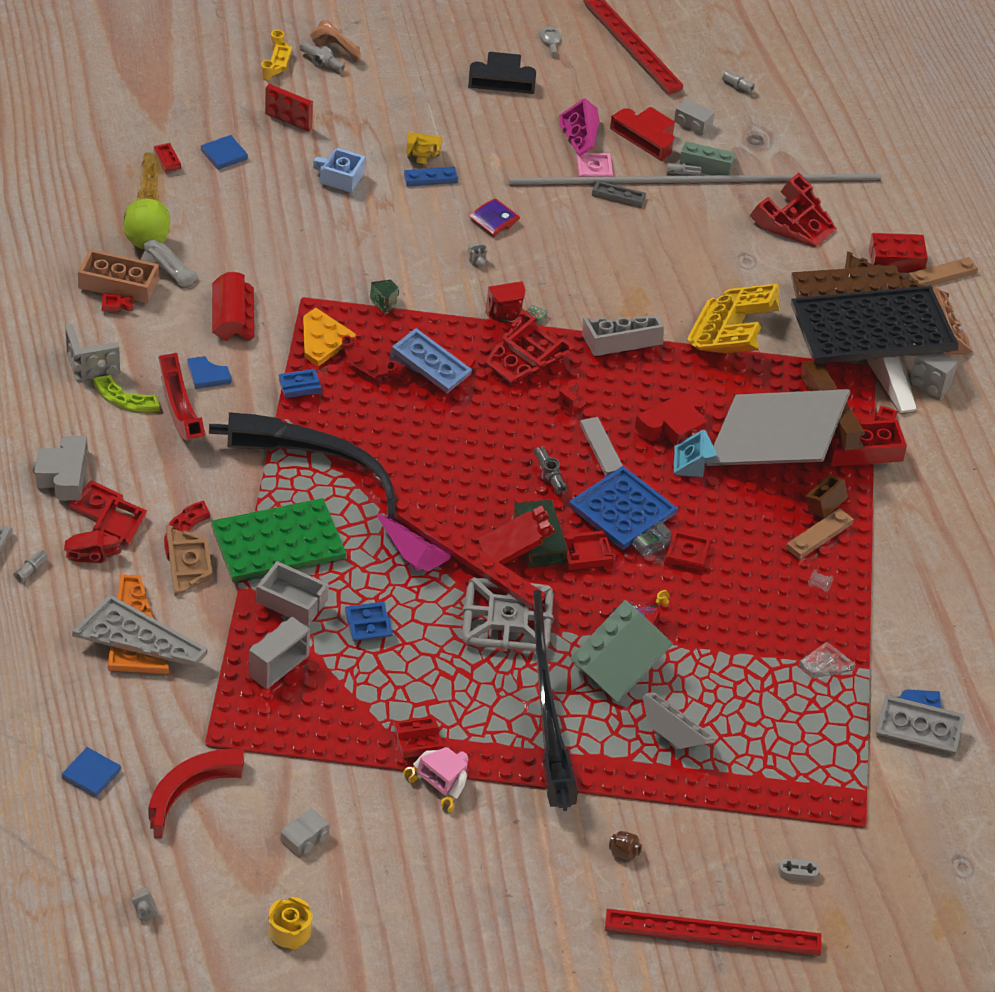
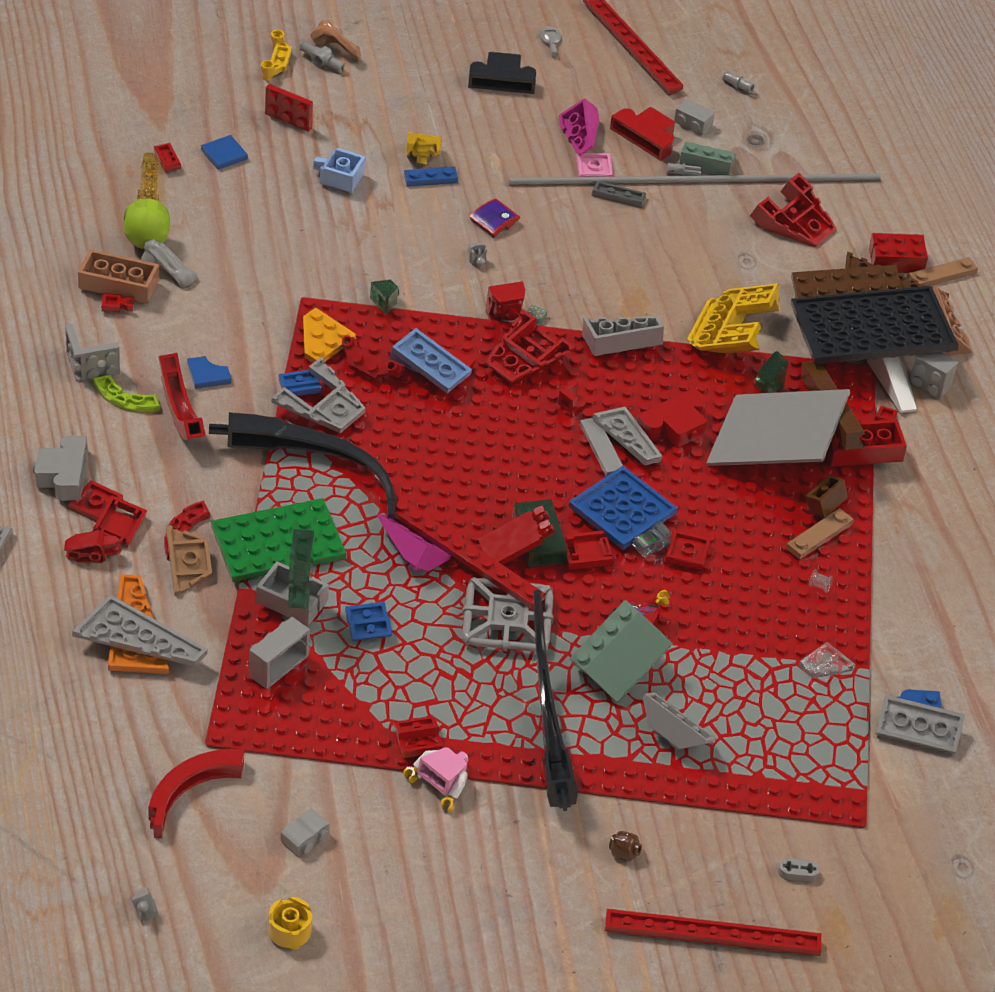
(30, 566): light grey axle -> none
(91, 772): blue tile -> none
(232, 306): red brick -> none
(301, 569): none -> clear green brick
(335, 411): none -> light grey wing
(550, 470): dark grey pin -> none
(629, 434): none -> light grey wing
(692, 455): medium azure slope -> none
(772, 374): none -> clear green slope

